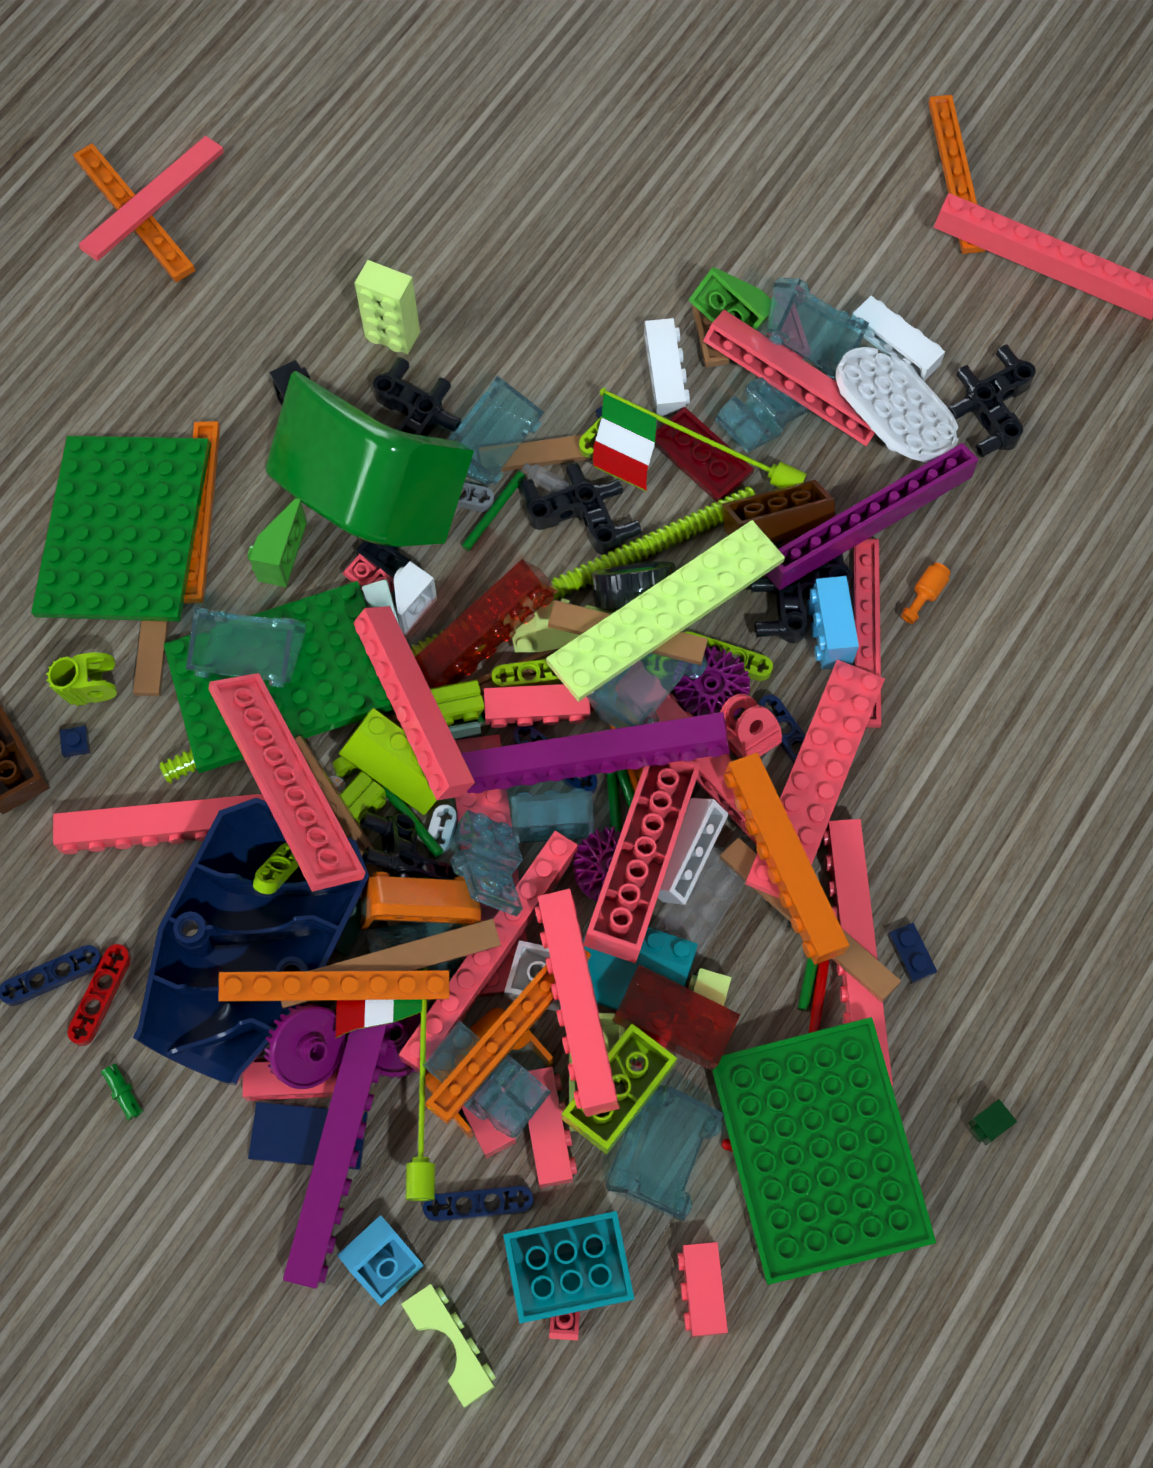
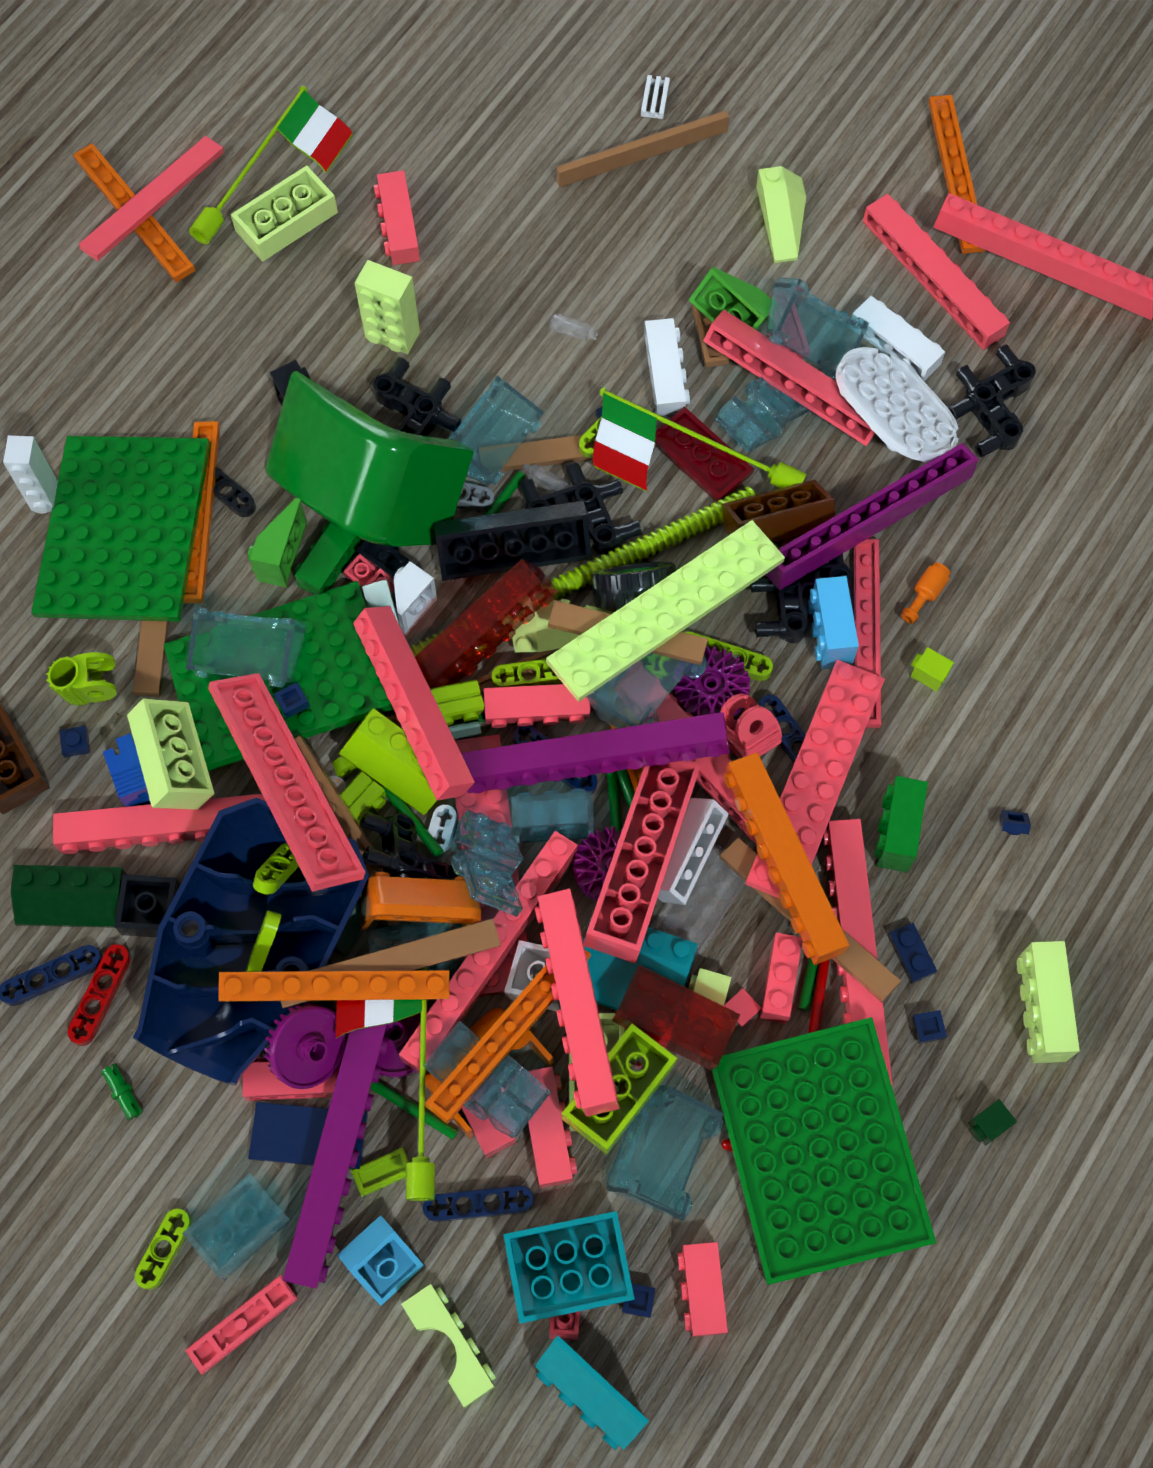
(31, 472): none -> white brick
(65, 895): none -> dark green slope
(127, 773): none -> blue piece
(143, 904): none -> black brick
(159, 1272): none -> lime beam
(170, 754): none -> yellowish green brick
(230, 500): none -> black beam
(236, 1227): none -> clear light blue brick
(241, 1325): none -> coral plate
(263, 942): none -> lime beam
(284, 213): none -> yellowish green brick
(292, 700): none -> dark blue plate
(307, 129): none -> flag
(326, 559): none -> green brick
(381, 1172): none -> lime tile
(398, 218): none -> coral brick
(413, 1109): none -> green bar
(502, 539): none -> black brick
(572, 327): none -> clear cylinder
(591, 1394): none -> teal slope
(642, 148): none -> medium nougat tile
(643, 1301): none -> dark blue plate
(657, 83): none -> white tile
(745, 1005): none -> coral tile
(781, 978): none -> coral brick
(783, 208): none -> yellowish green wedge
(900, 824): none -> green brick
(929, 1026): none -> dark blue plate
(931, 668): none -> lime brick
(936, 271): none -> coral brick
(1015, 822): none -> dark blue plate
(1048, 1002): none -> yellowish green brick

